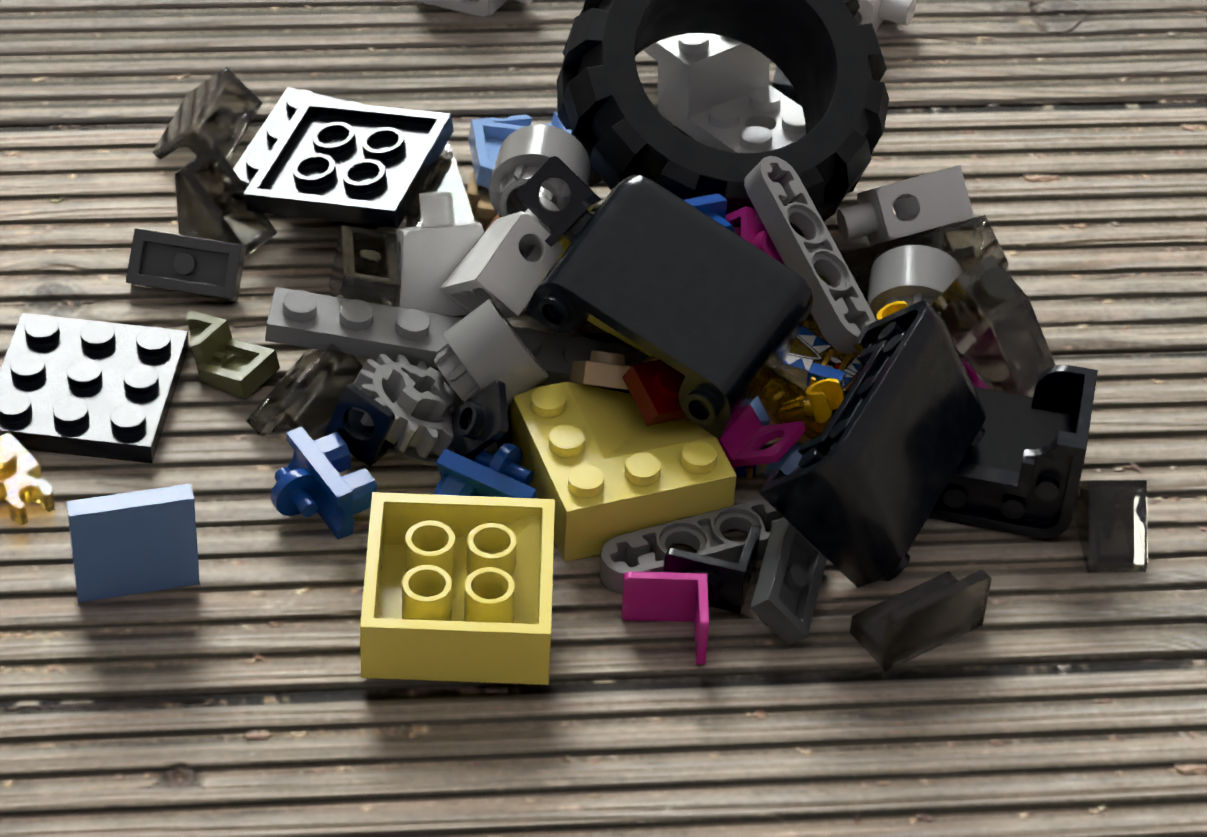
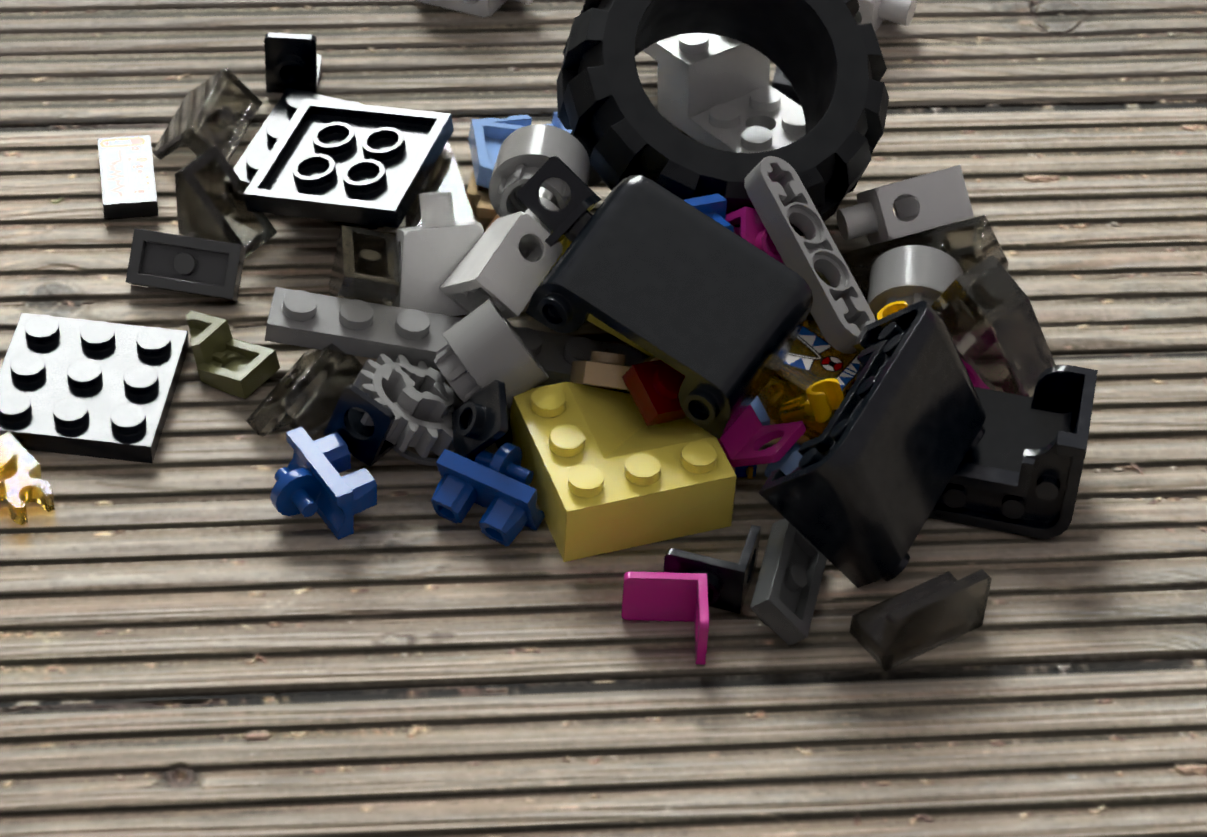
(127, 177): none -> tile
(133, 542): medium blue tile -> none
(291, 62): none -> black bracket
(458, 589): light yellow slope -> none
(647, 548): light grey beam -> none
(820, 372): blue piece -> none
(1113, 525): clear smoke slope -> none

